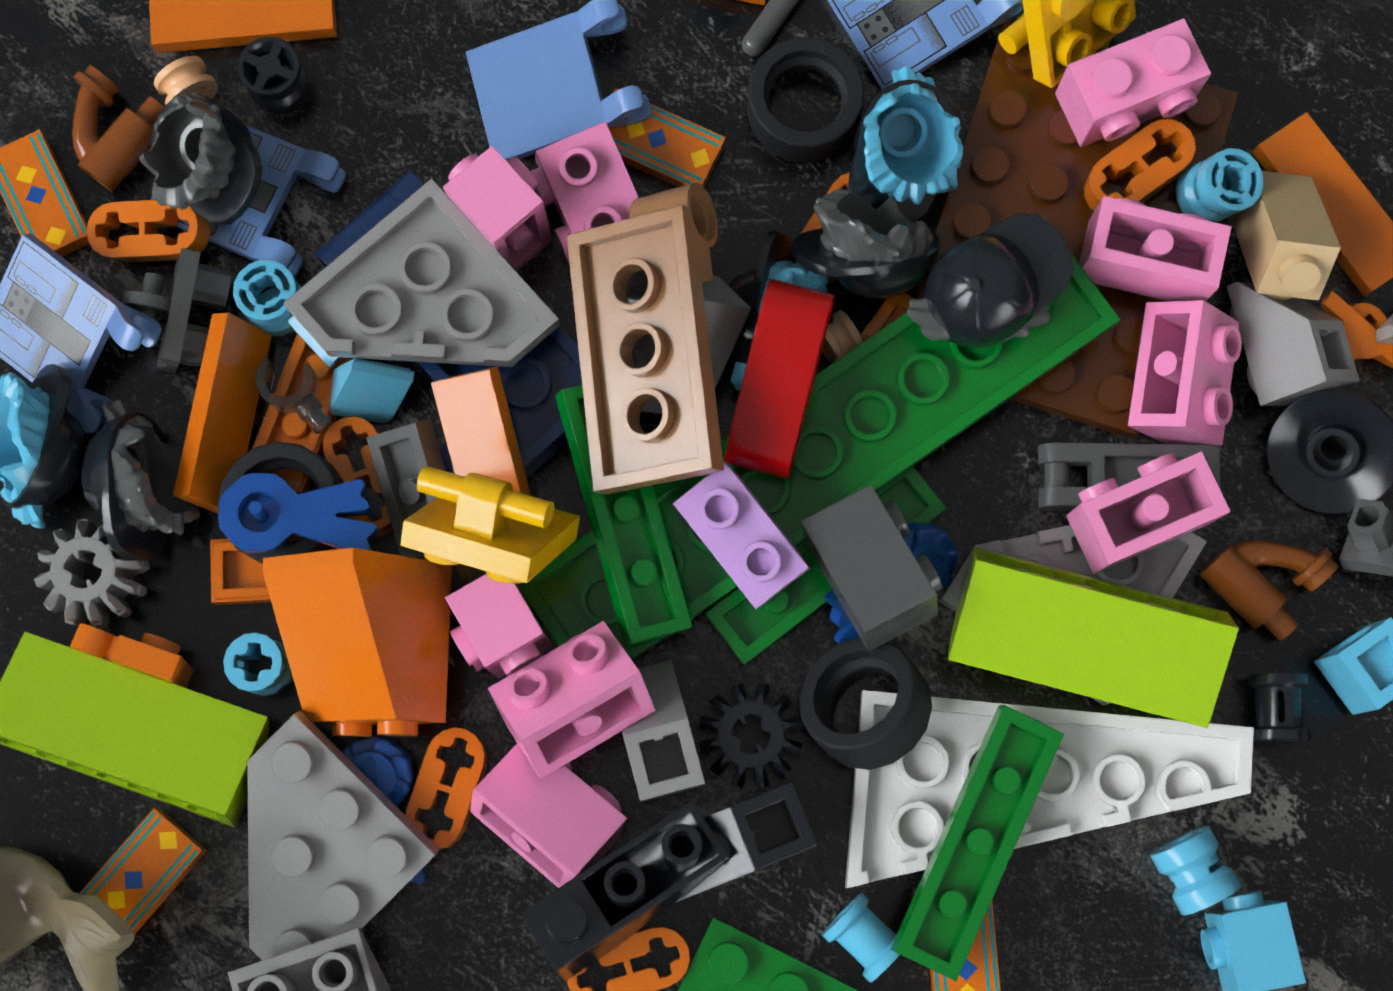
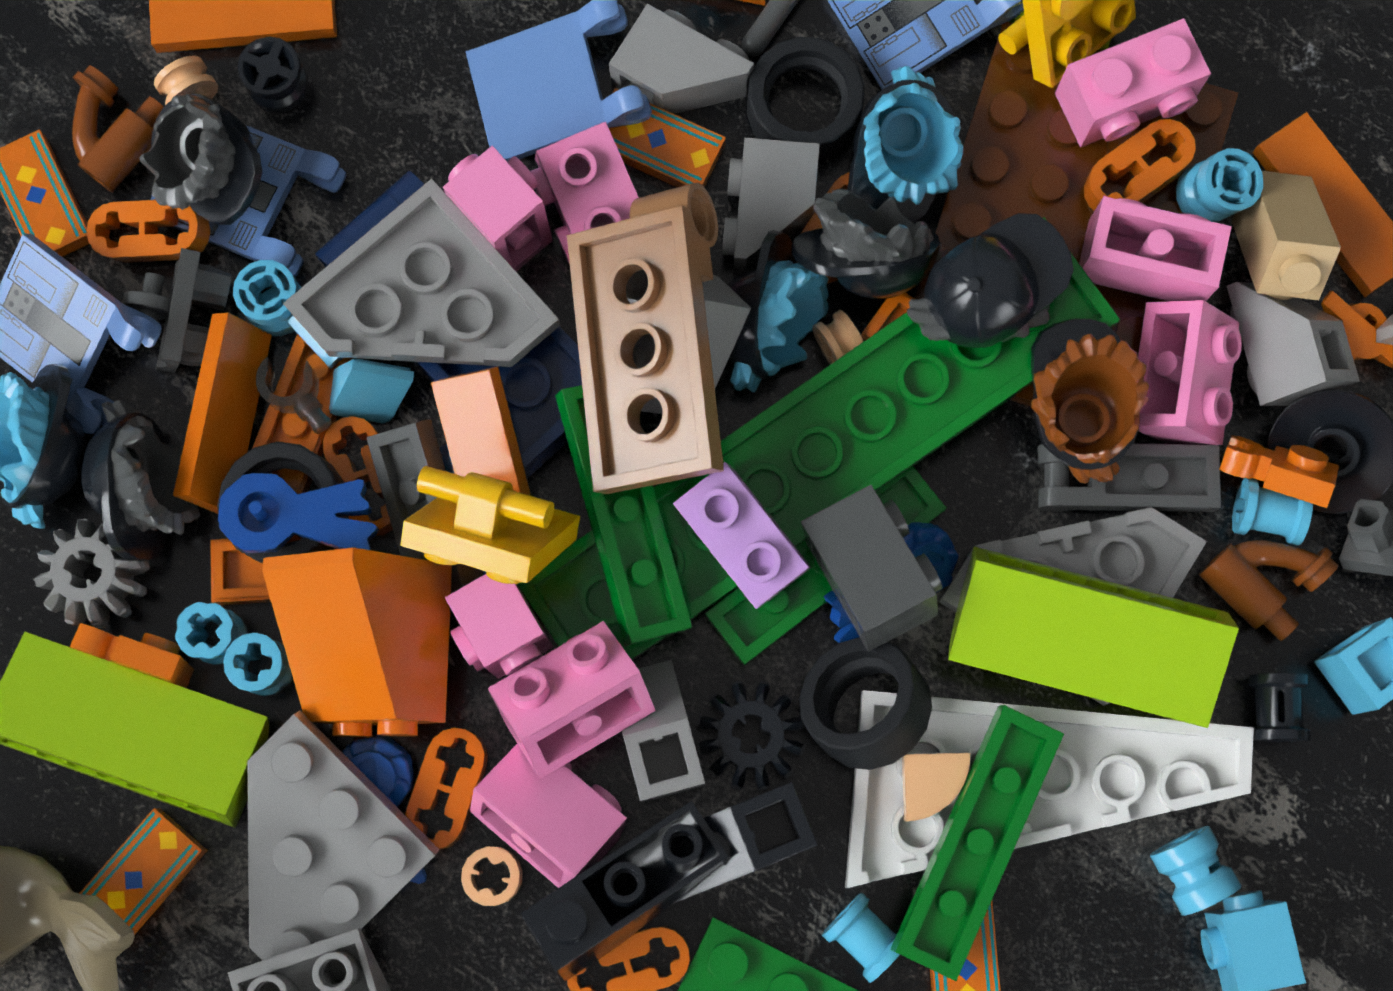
(192, 635): none -> medium azure bush
(496, 856): none -> light nougat bush
(678, 64): none -> light grey slope
(774, 193): none -> light grey slope
(779, 378): red beam -> none
(932, 782): none -> light nougat tile
(1087, 396): none -> dark orange hair
(1146, 512): bright pink brick -> none
(1270, 513): none -> medium azure bush
(1293, 472): none -> orange plate

